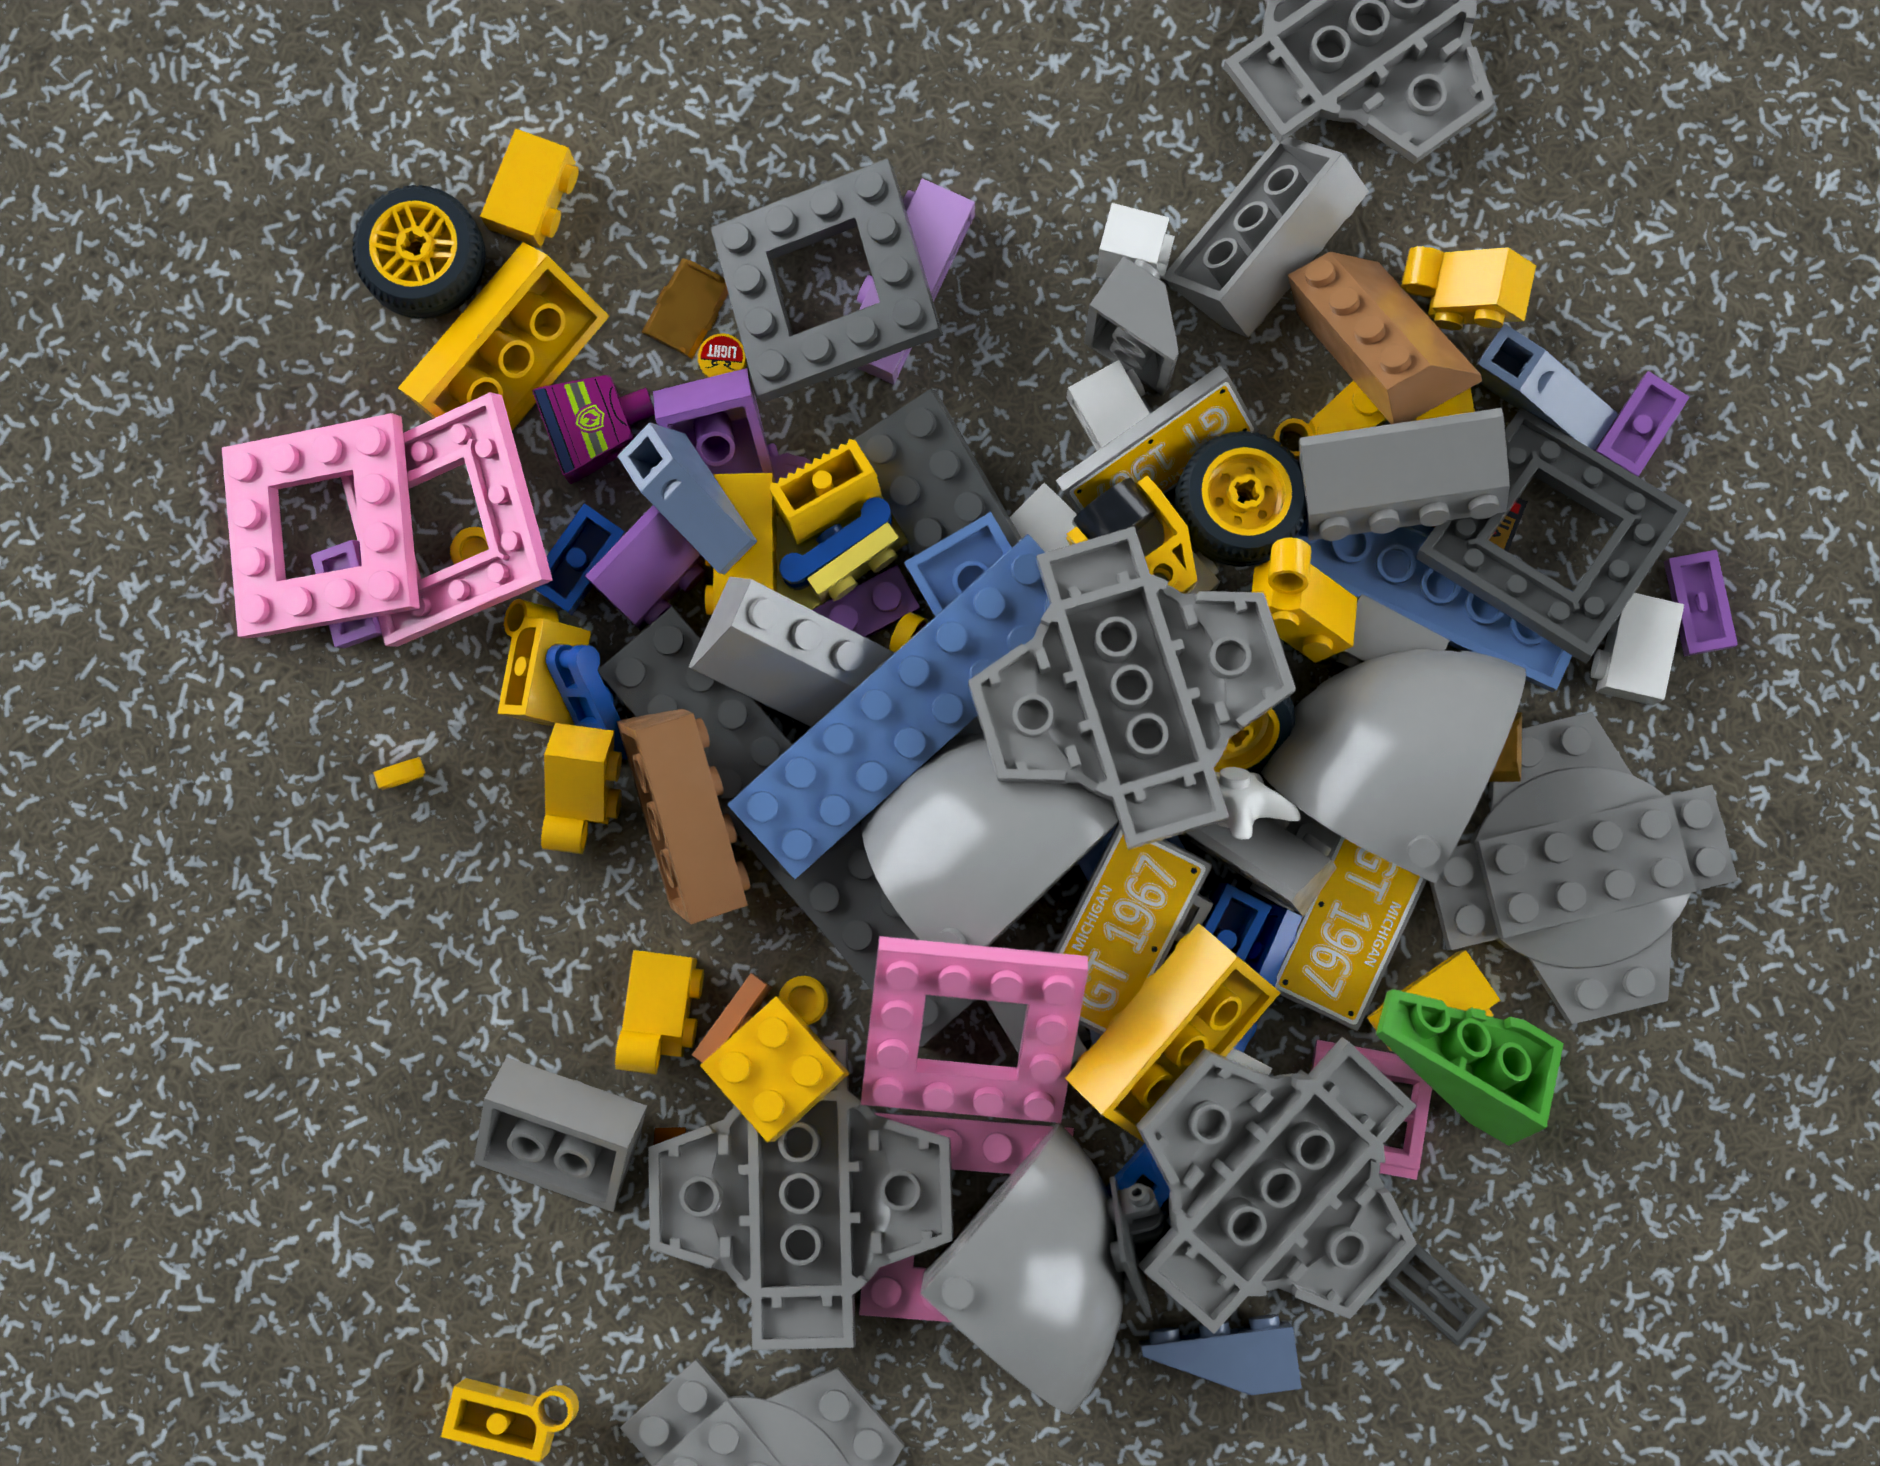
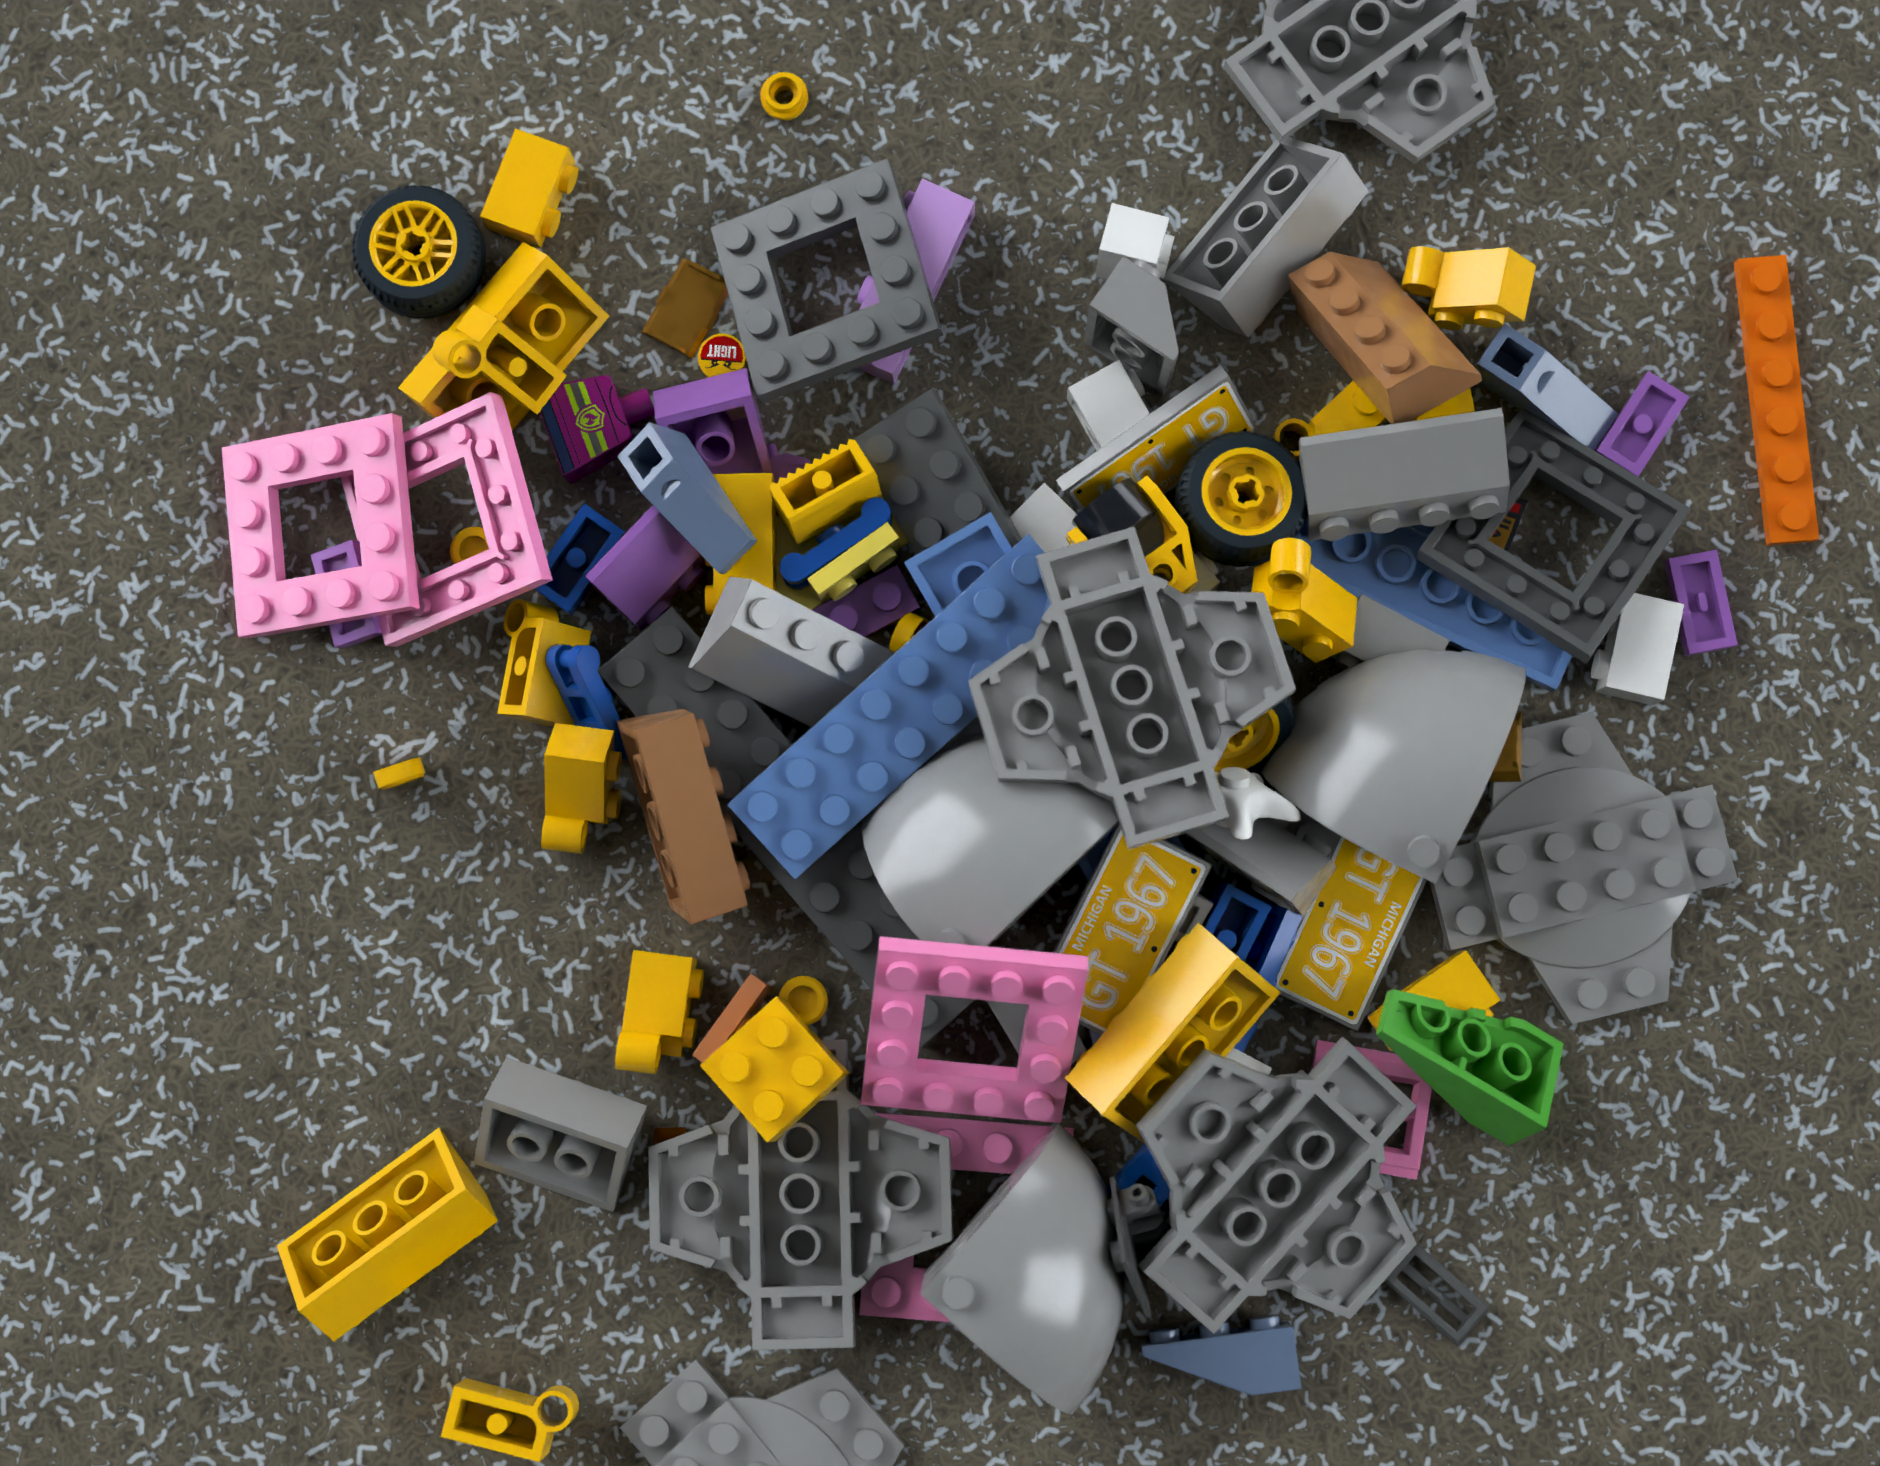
(385, 1235): none -> yellow slope
(499, 356): none -> yellow hinge
(780, 82): none -> yellow plate
(1776, 400): none -> orange plate

